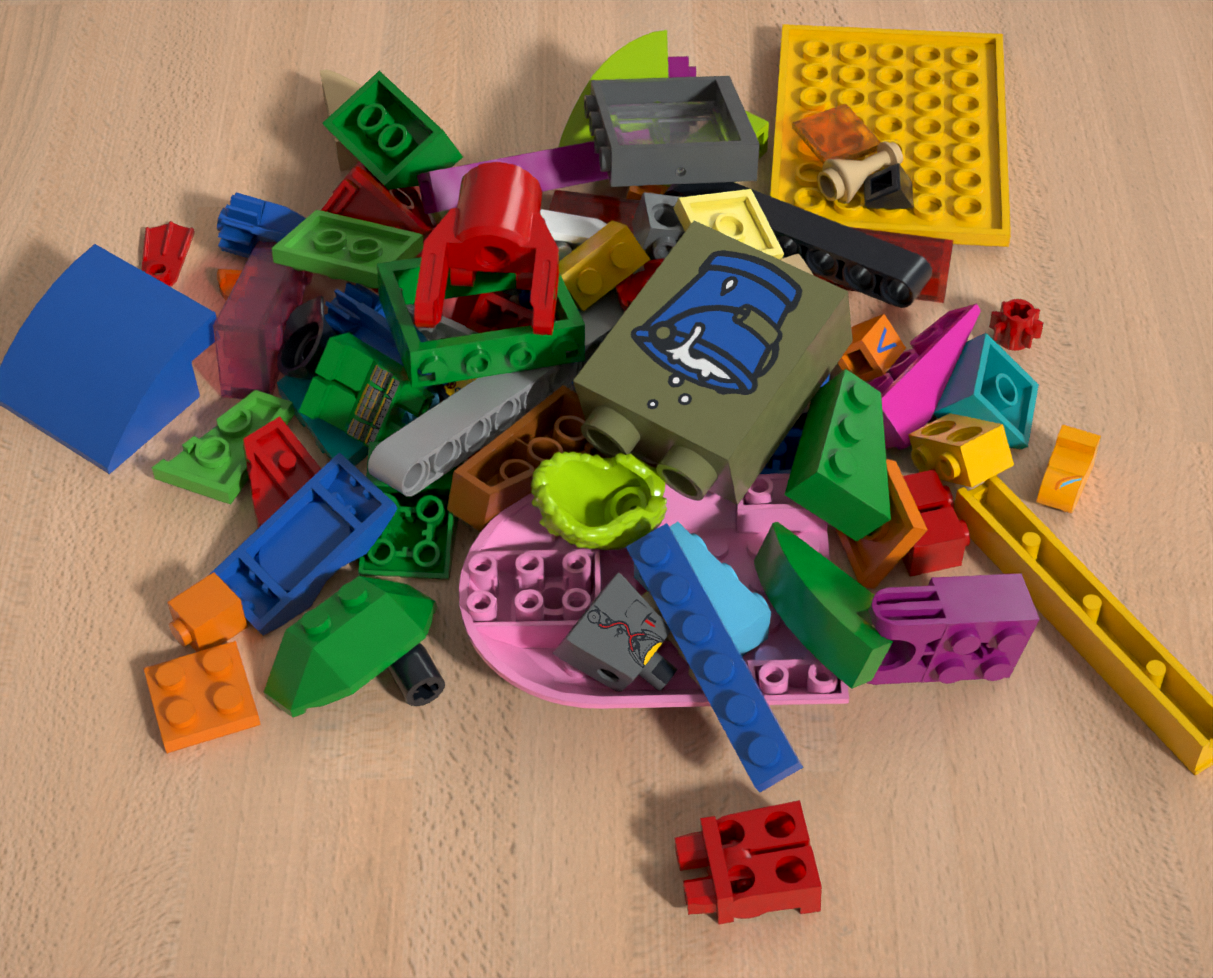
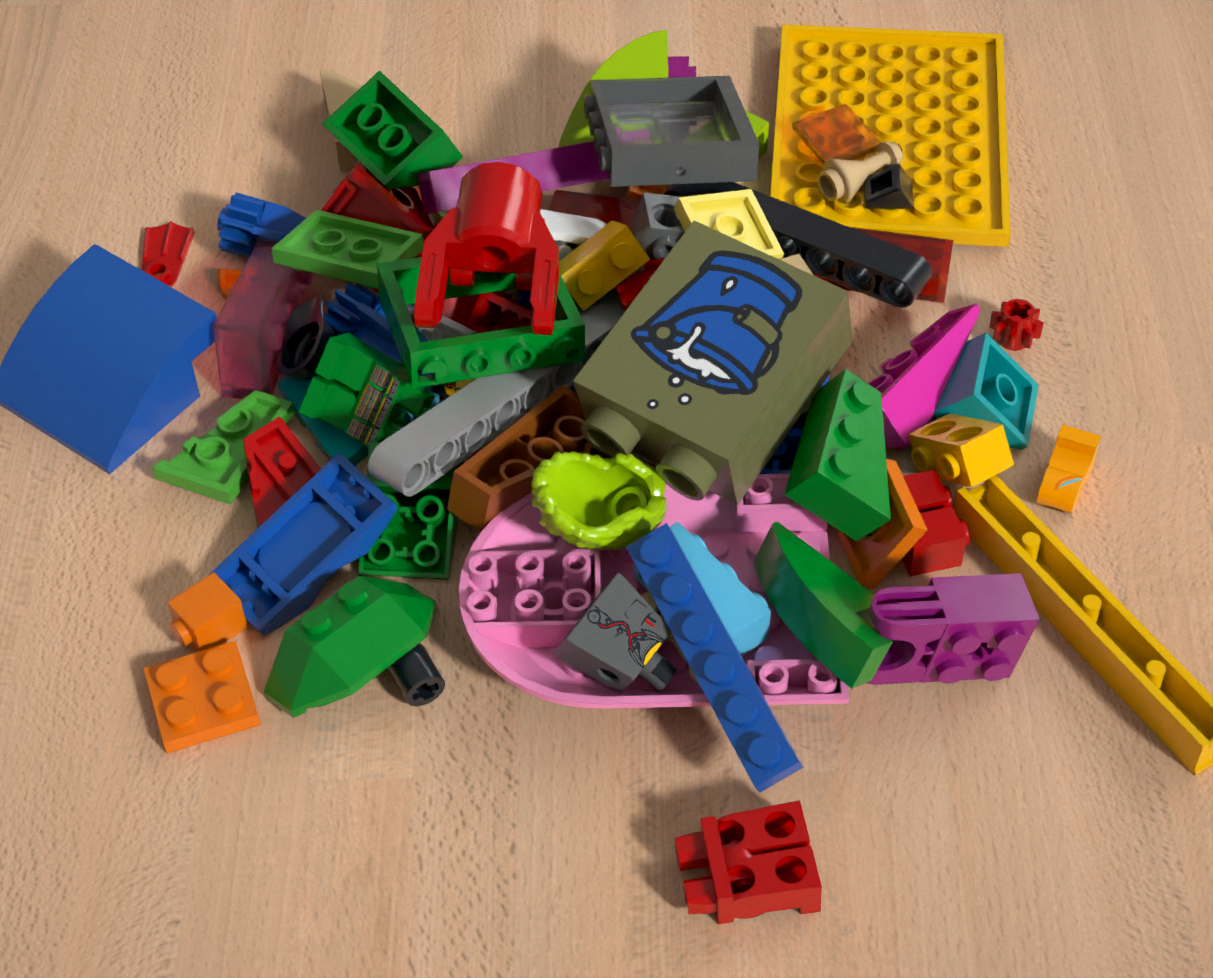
(873, 349): orange brick -> none

